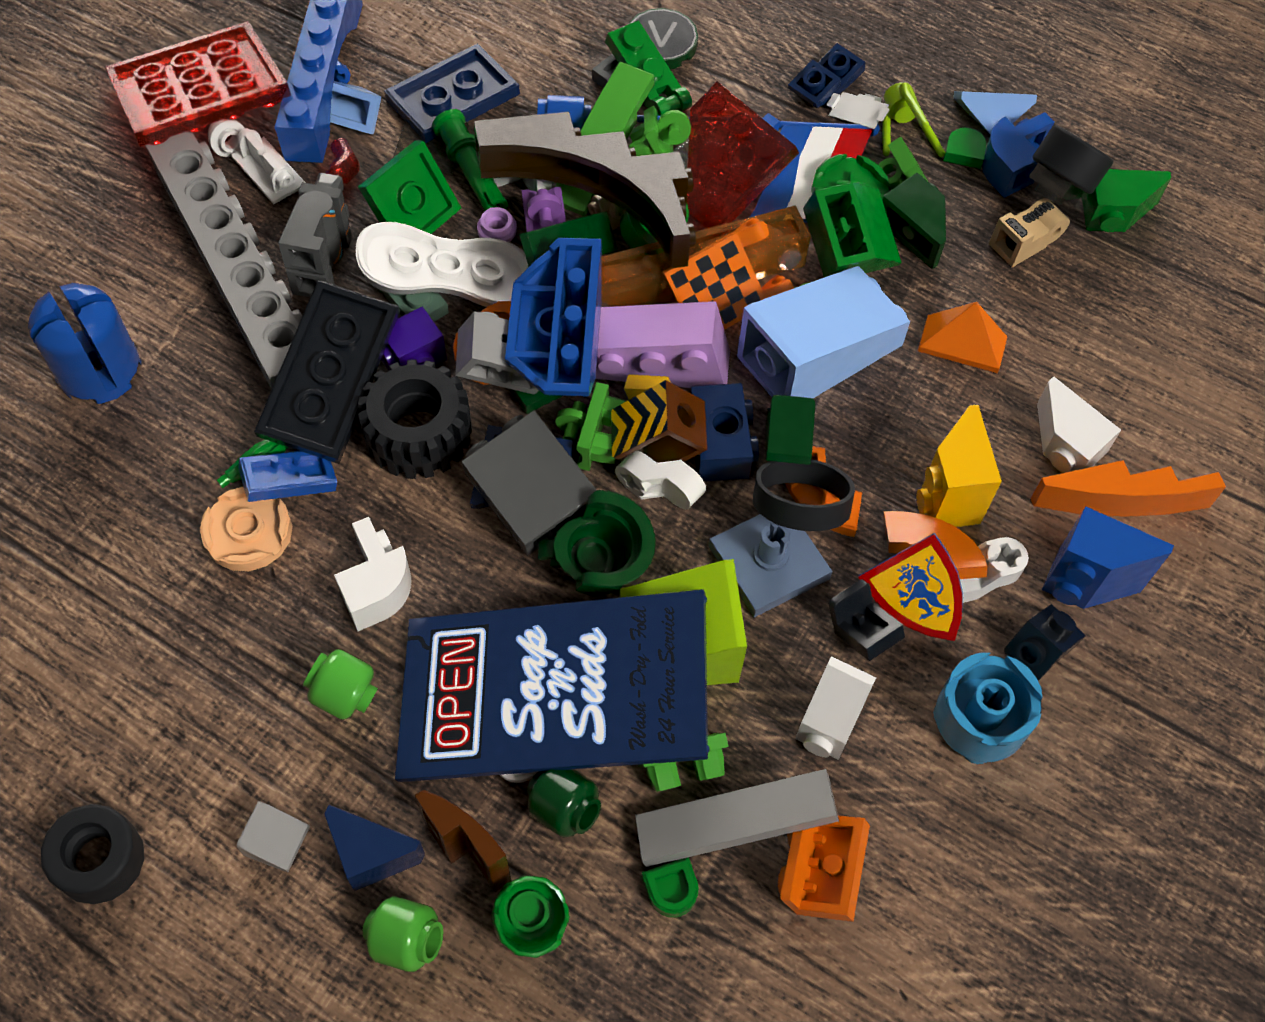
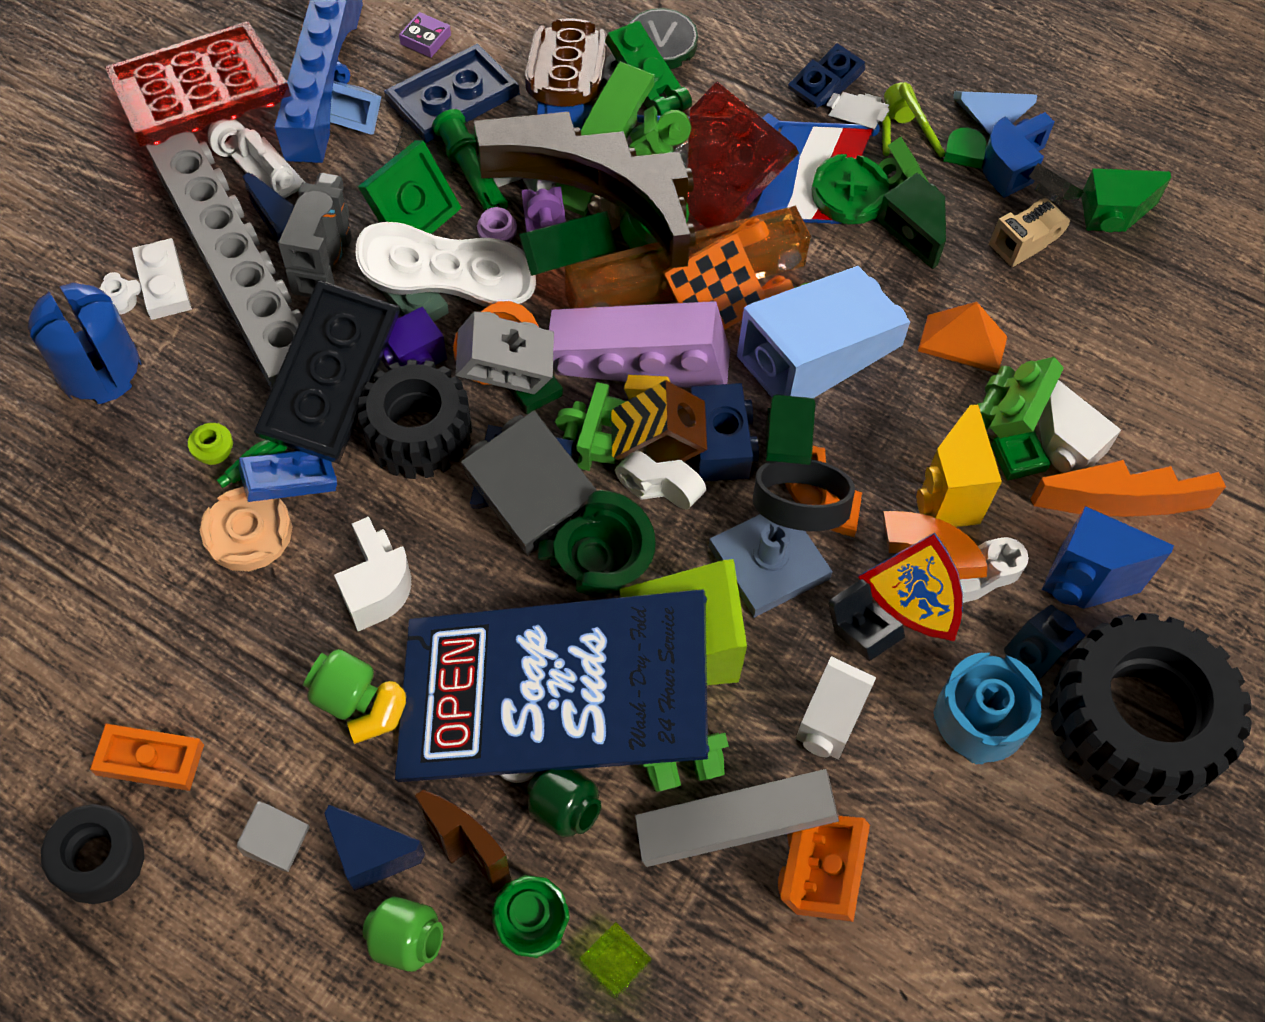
(121, 291): none -> white plate
(147, 757): none -> orange plate
(161, 279): none -> white plate
(214, 452): none -> lime plate
(269, 205): none -> dark blue slope
(345, 163): clear red arm -> none
(383, 715): none -> yellow arm
(425, 34): none -> medium lavender tile
(558, 318): blue wedge -> none
(566, 63): none -> tile
(615, 960): none -> clear neon green tile
(672, 888): green tile -> none
(850, 229): green slope -> none
(1019, 397): none -> bright green plate
(1020, 455): none -> green tile
(1073, 159): black tyre -> none
(1187, 670): none -> black tyre

